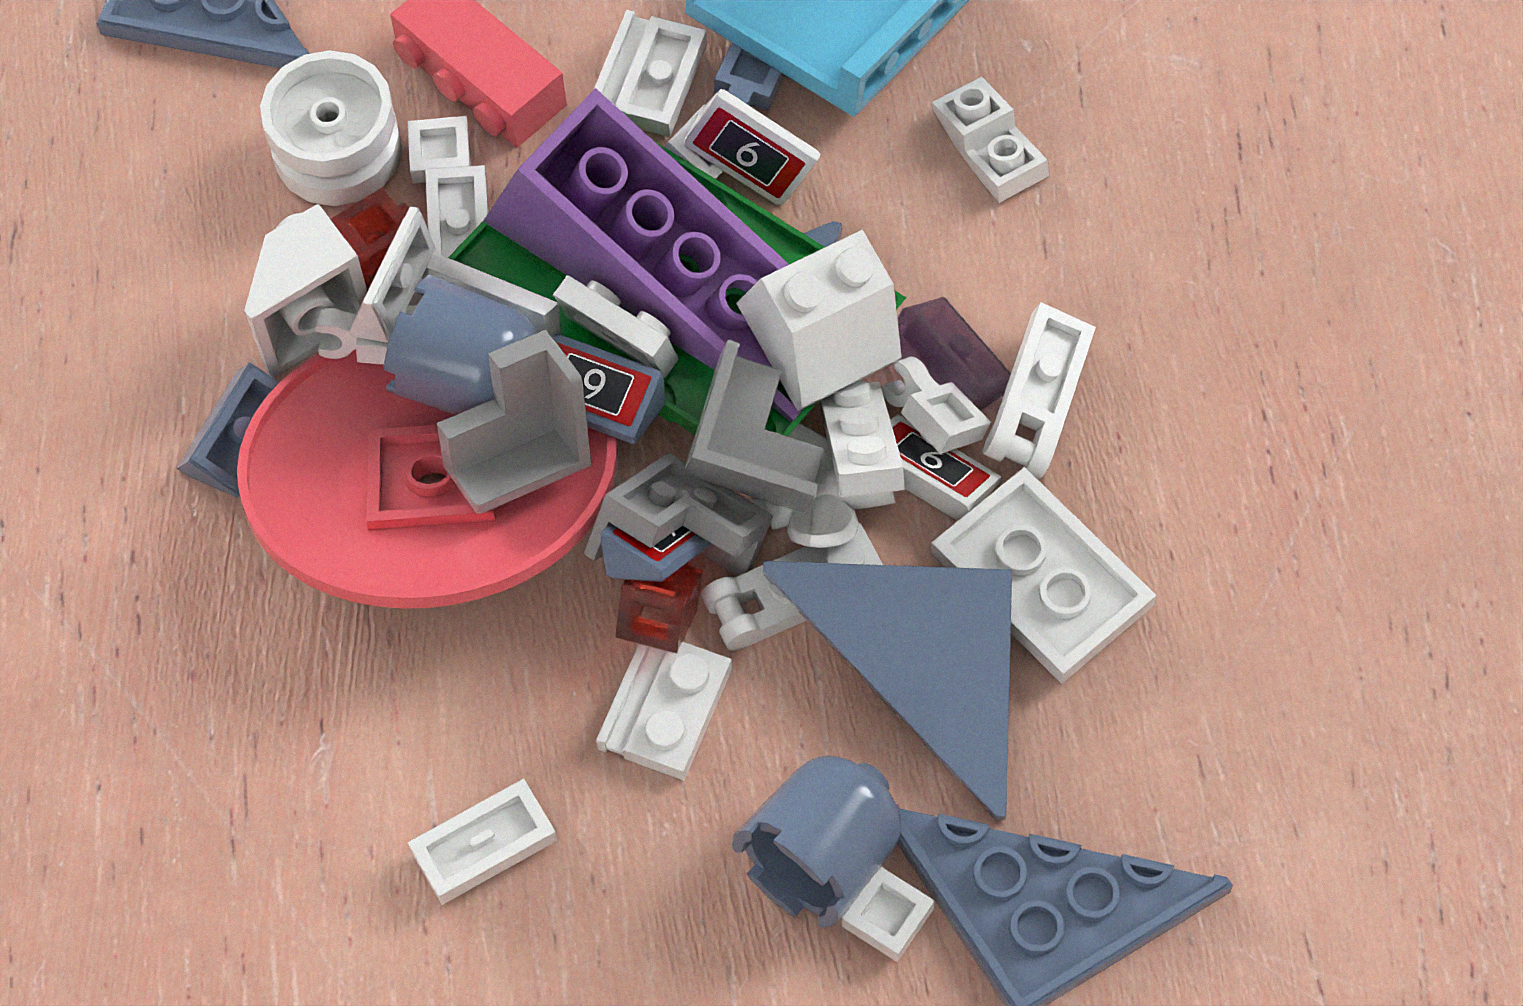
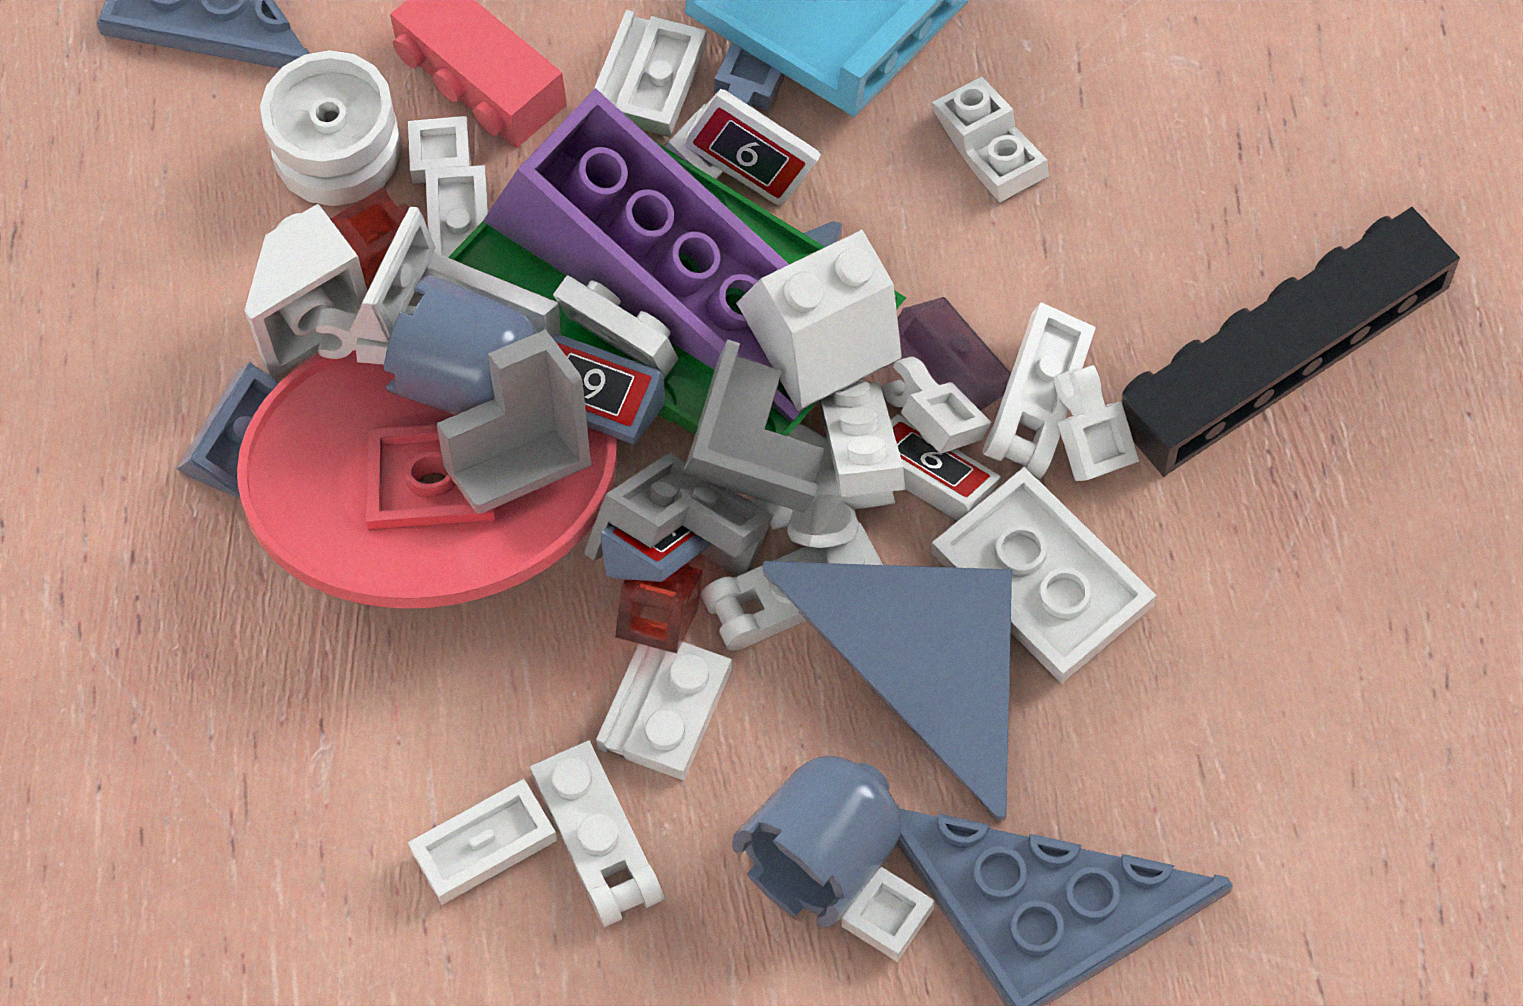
(595, 832): none -> white plate
(1097, 433): none -> white plate
(1287, 339): none -> black brick

